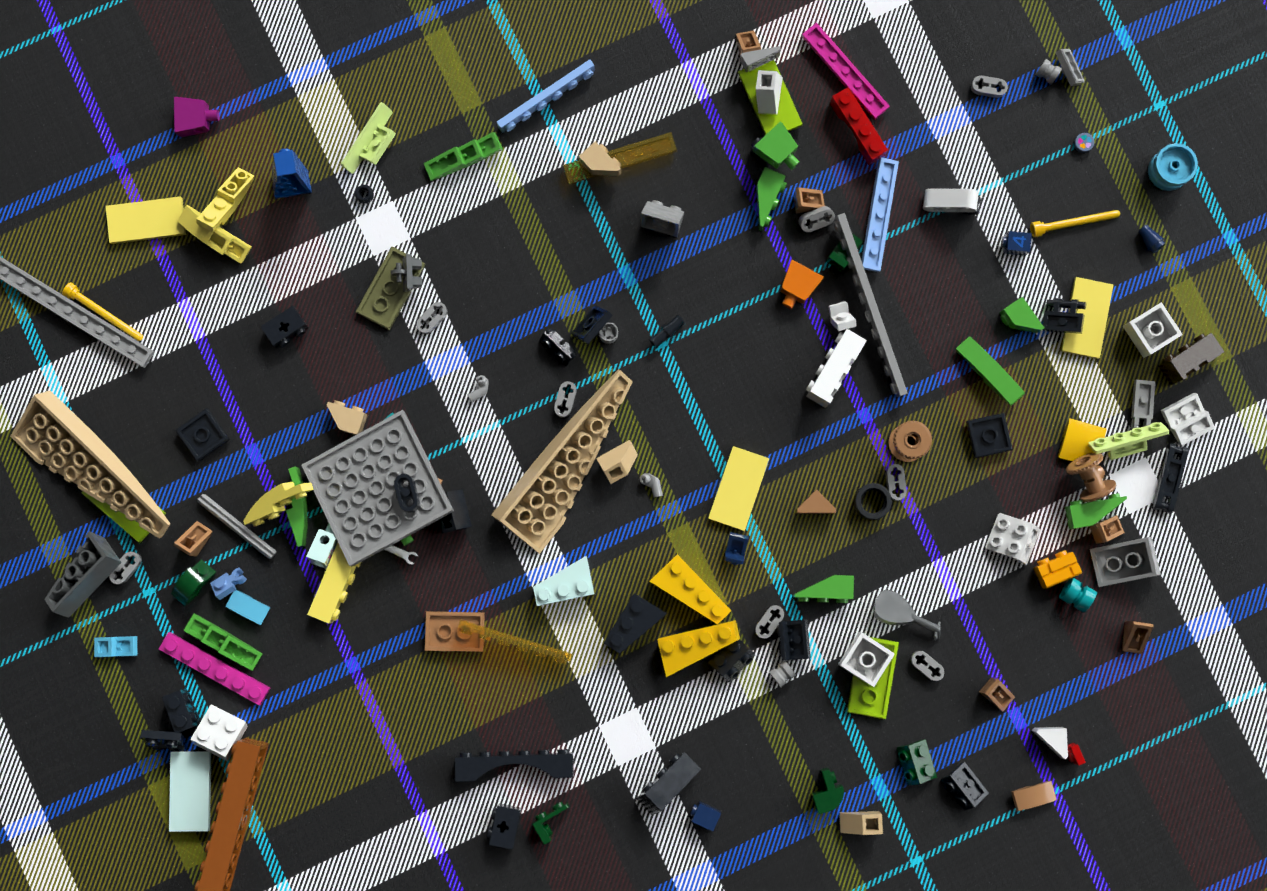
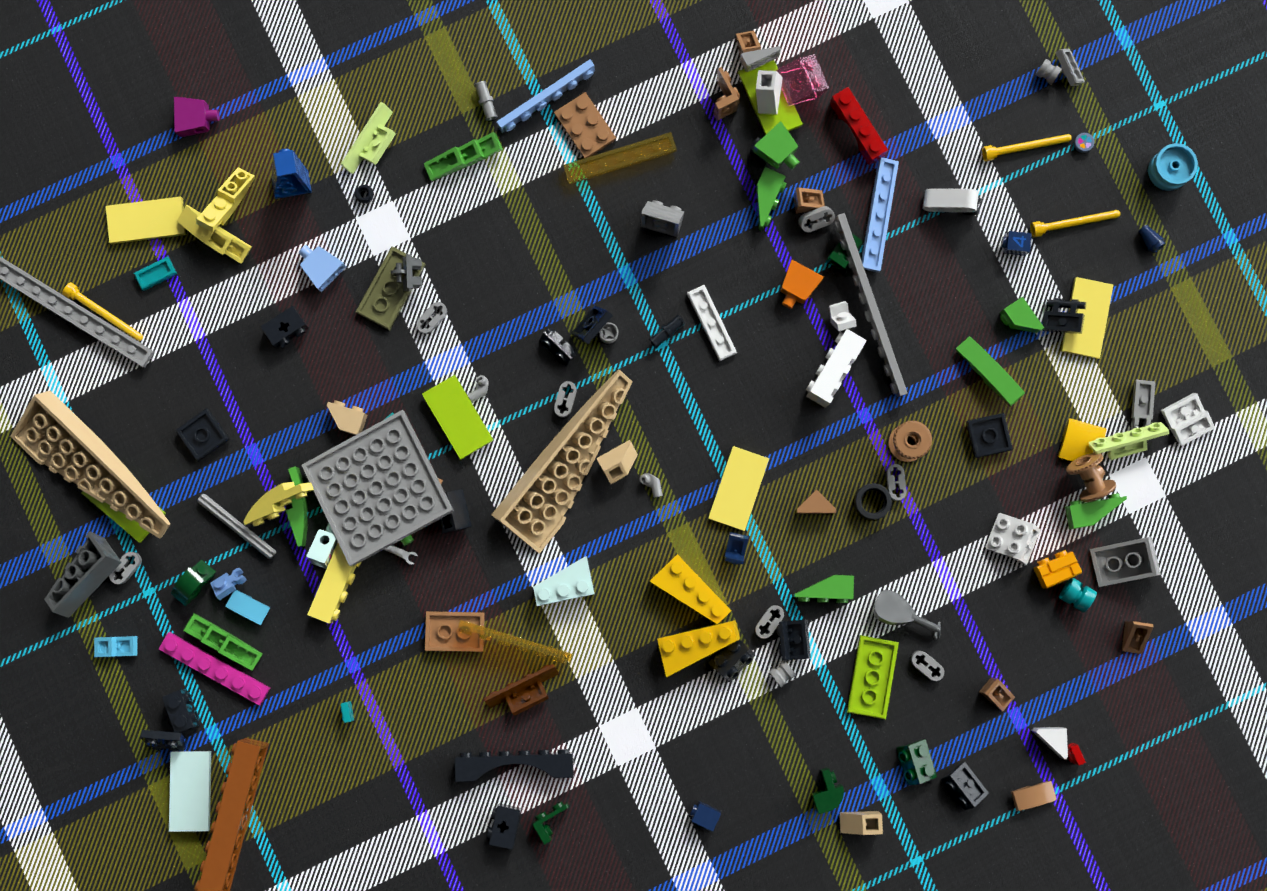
(155, 273): none -> teal tile
(194, 539): medium nougat slope -> none
(218, 732): white brick -> none
(320, 266): none -> light blue torso
(347, 712): none -> teal tile
(407, 493): black plate -> none
(457, 417): none -> lime tile
(486, 100): none -> light grey pin
(525, 692): none -> reddish brown bracket
(585, 125): none -> medium nougat plate
(599, 162): tan slope -> none
(633, 622): black wedge -> none
(668, 784): black wedge -> none
(711, 323): none -> white tile
(729, 102): none -> medium nougat bracket
(803, 80): none -> clear pink slope
(845, 71): dark pink plate -> none
(866, 659): white brick -> none
(990, 82): light grey beam -> none
(990, 152): none -> yellow piece
(1106, 529): medium nougat slope -> none
(1152, 330): white brick -> none
(1170, 478): black plate -> none
(1190, 358): wedge -> none

